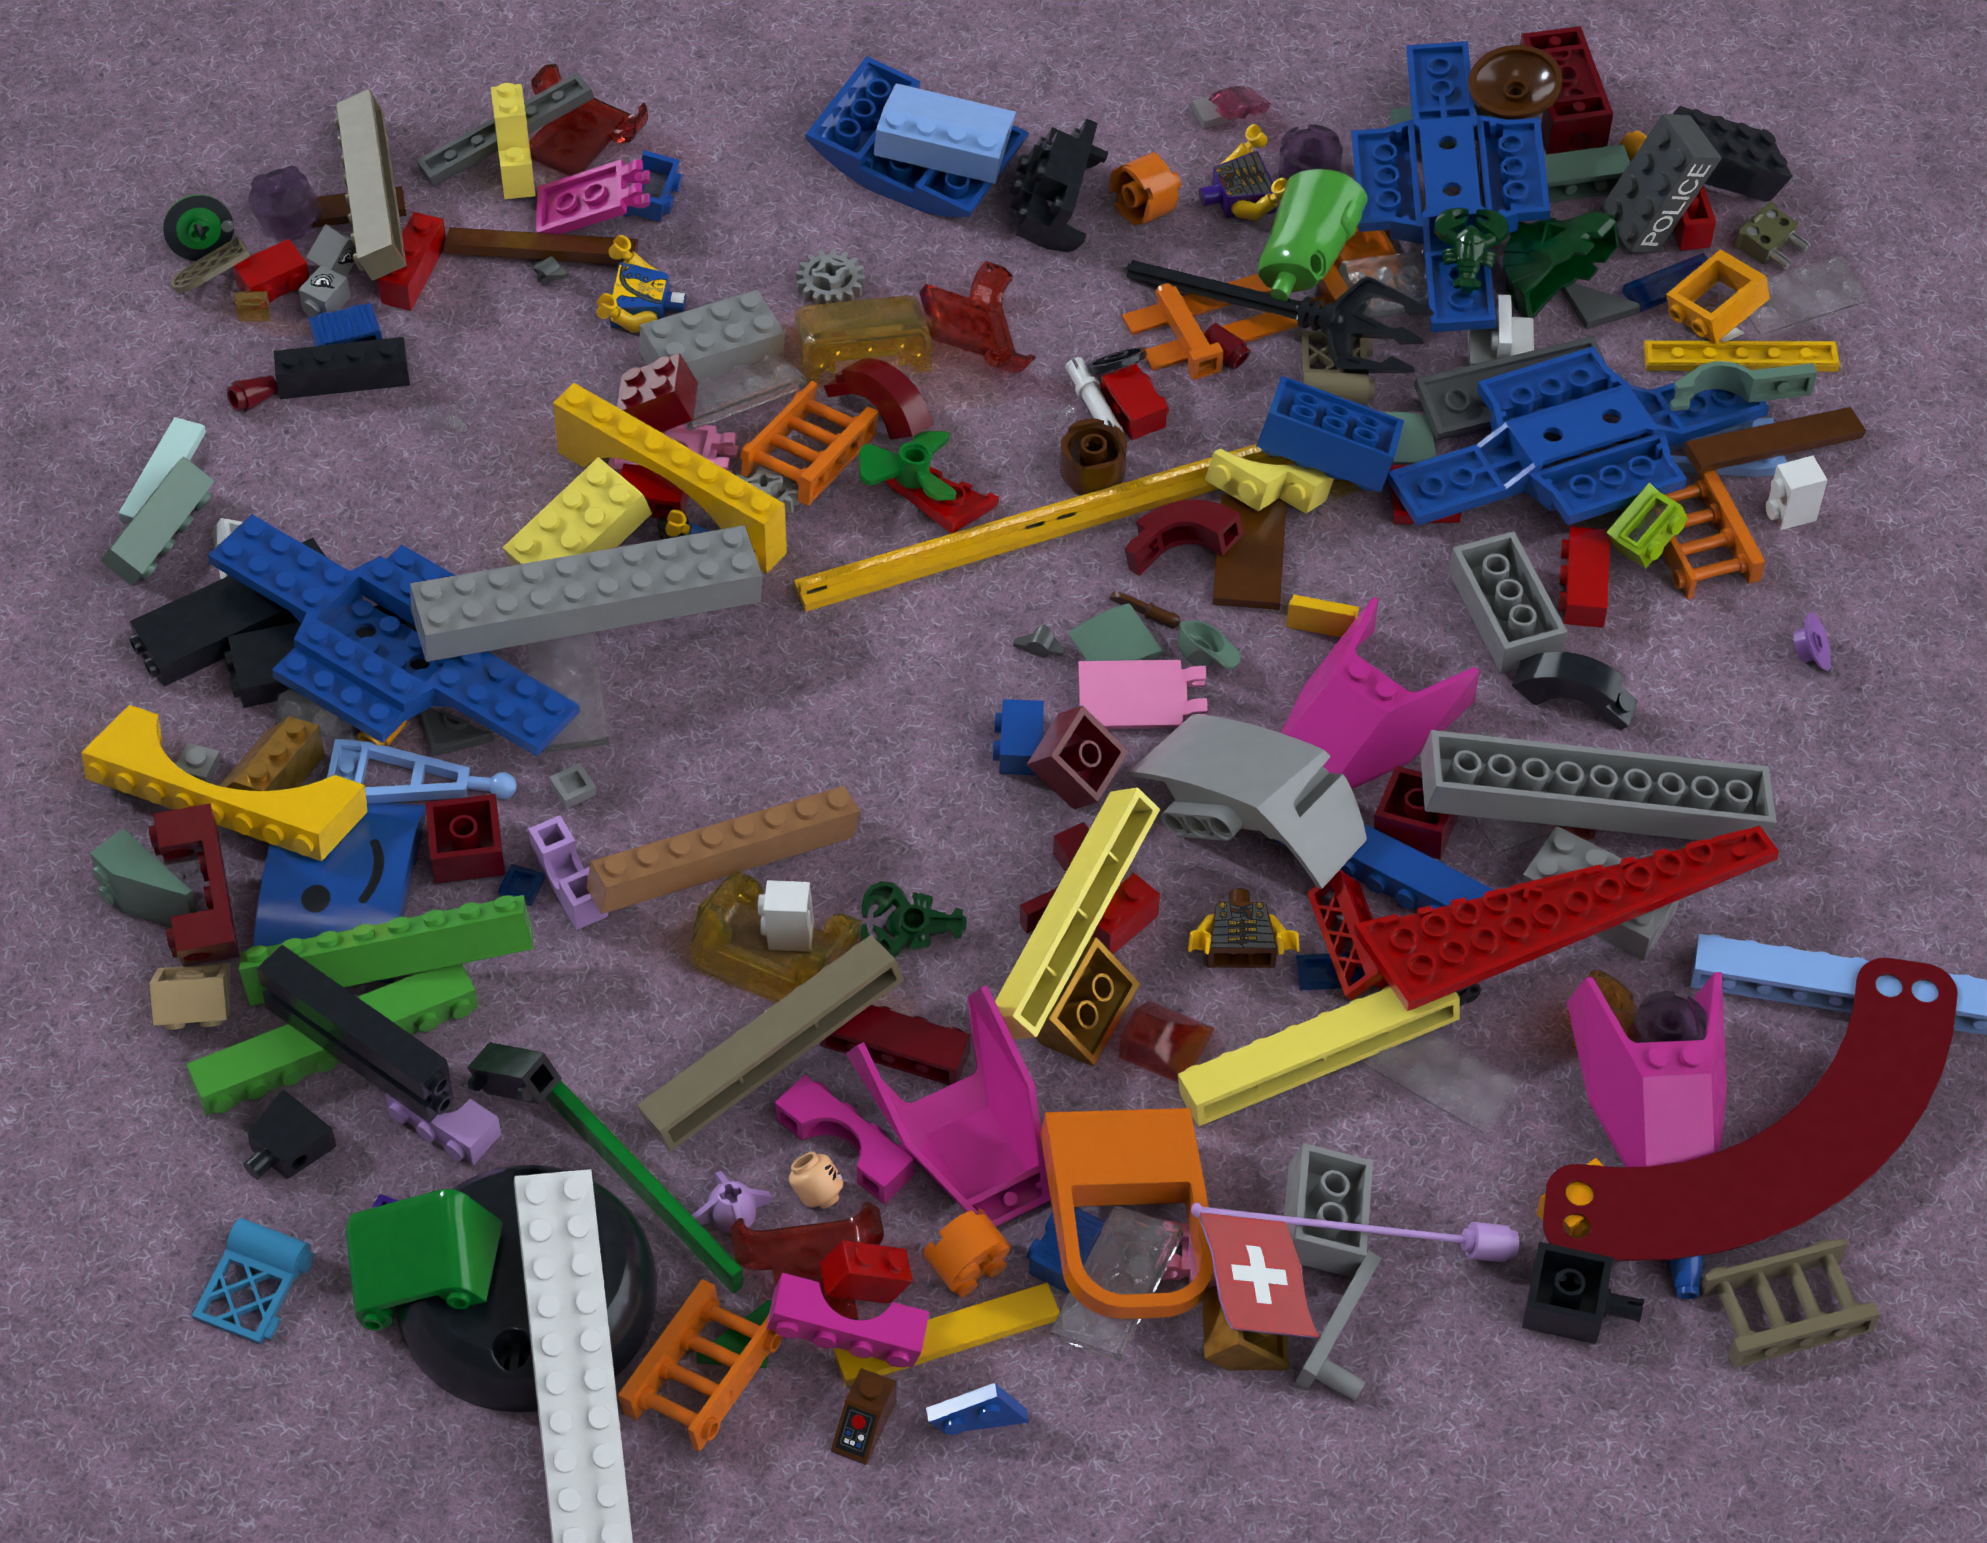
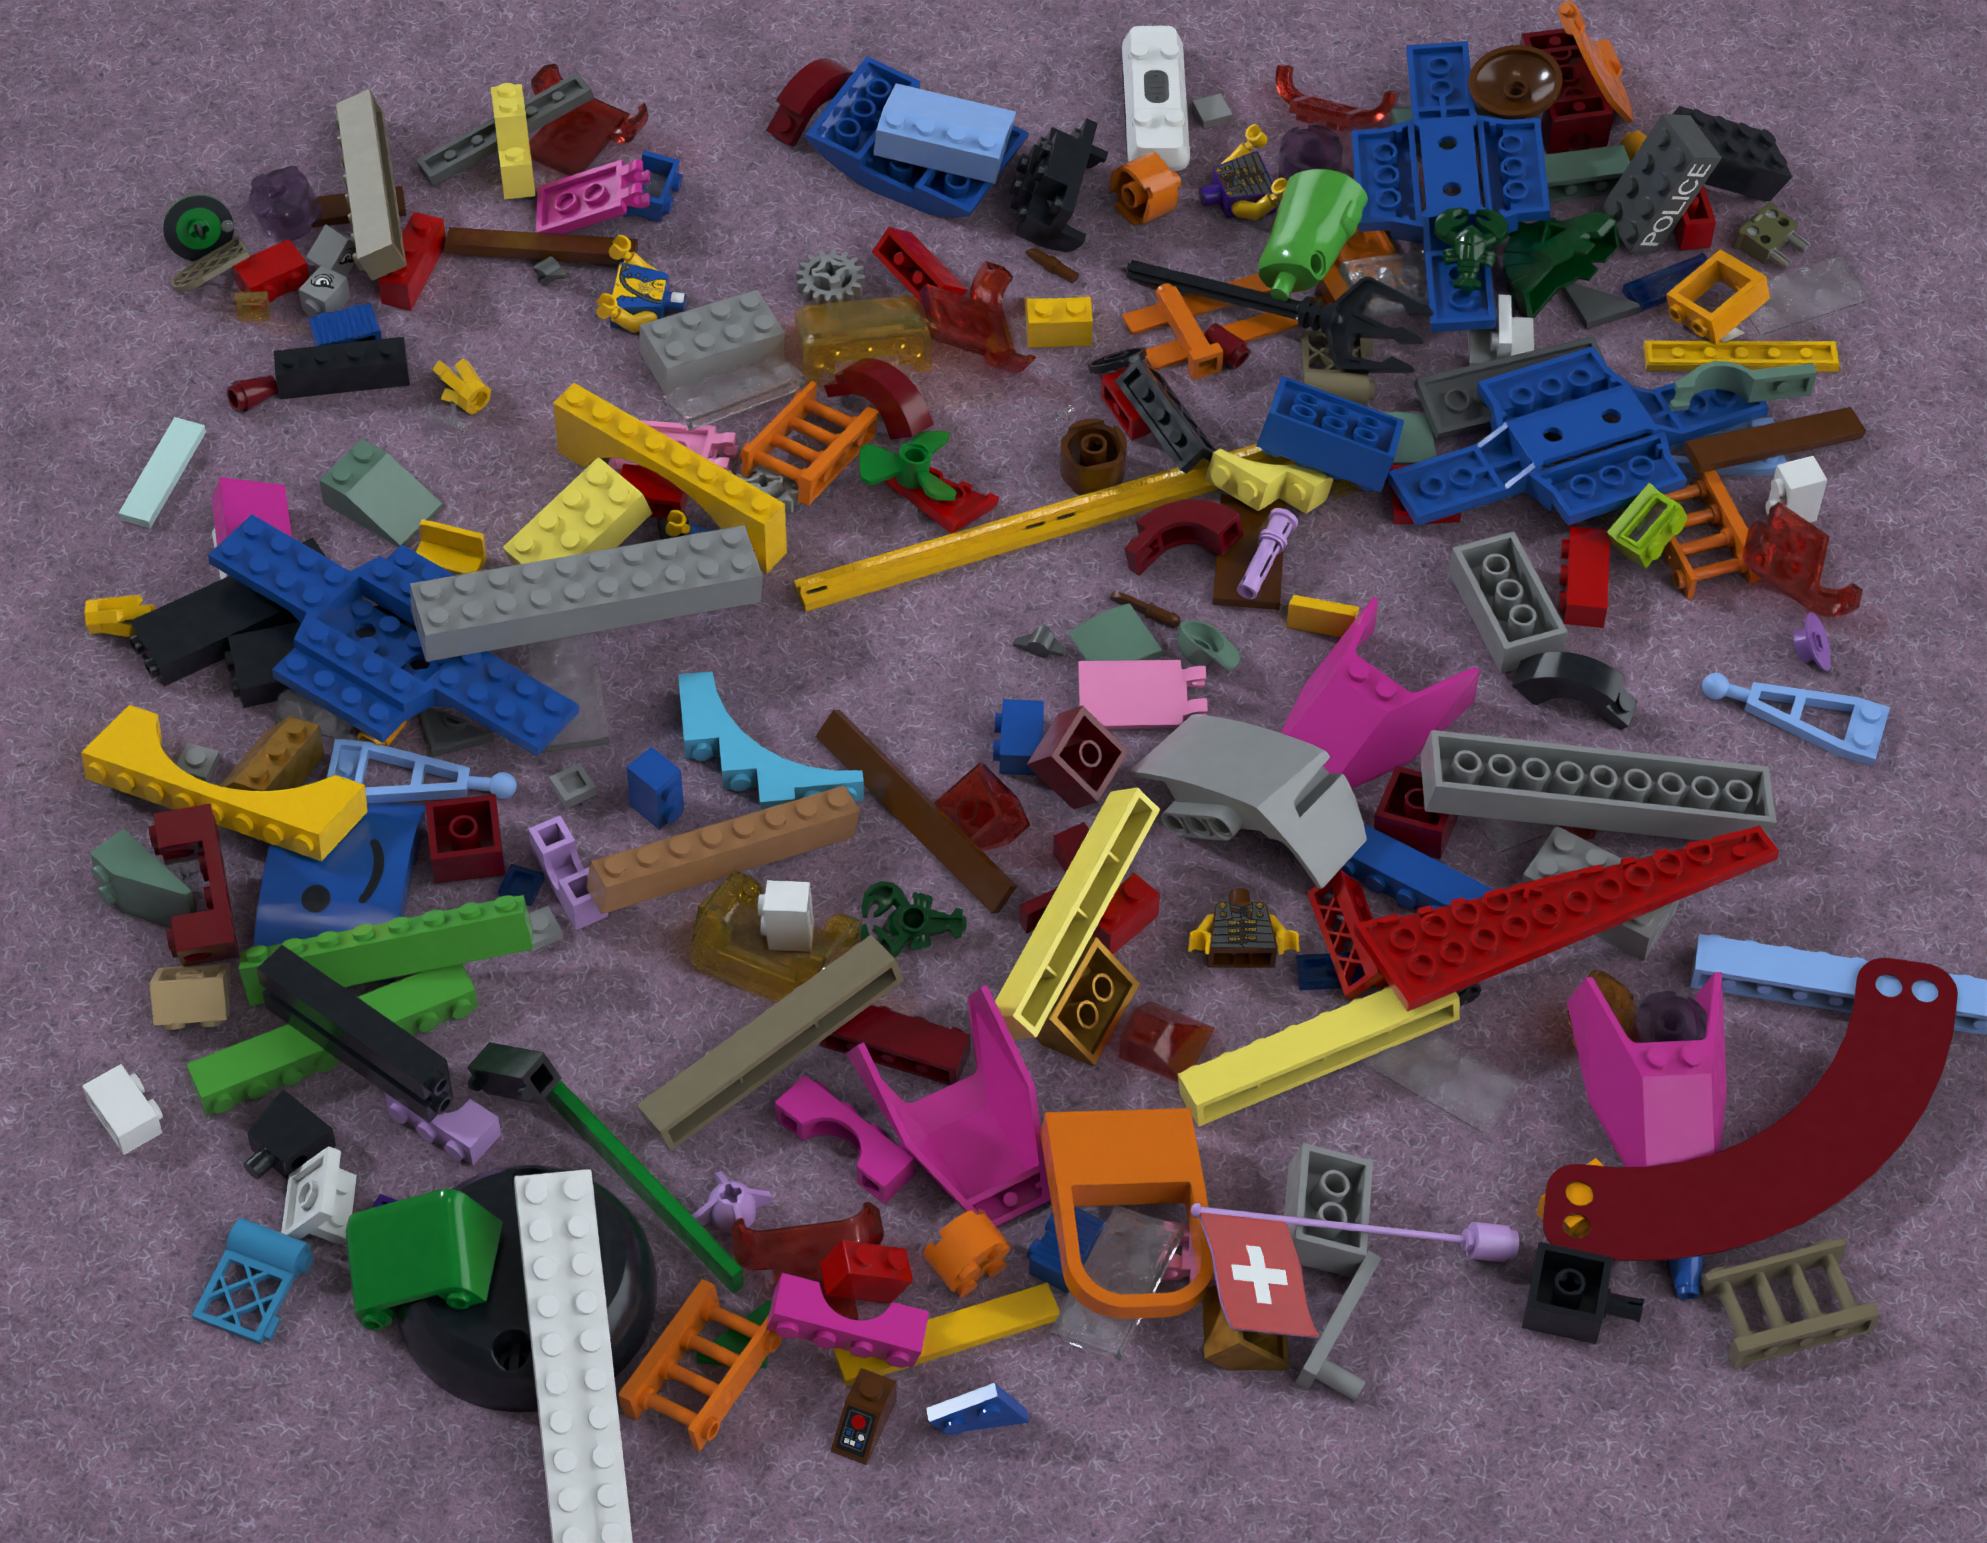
(109, 613): none -> yellow rock
(123, 1108): none -> white brick
(157, 521): sand green brick -> none
(238, 499): none -> dark pink brick
(319, 1198): none -> white bracket
(378, 493): none -> sand green slope
(452, 547): none -> yellow panel
(469, 389): none -> yellow rock
(545, 928): none -> light grey plate
(655, 788): none -> blue brick
(659, 393): dark red brick -> none
(744, 763): none -> medium azure arch
(804, 95): none -> dark red arch
(816, 1180): light nougat head -> none
(913, 263): none -> red brick
(917, 812): none -> reddish brown tile
(984, 809): none -> clear red slope
(1053, 265): none -> reddish brown piece
(1058, 321): none -> yellow slope
(1089, 390): white pin -> none
(1155, 95): none -> white piece
(1165, 415): none -> black fence
(1238, 102): clear pink slope -> none
(1271, 542): none -> lavender pin
(1337, 115): none -> clear red piece
(1600, 60): none -> orange piece
(1794, 561): none -> clear red piece
(1864, 727): none -> light blue plate

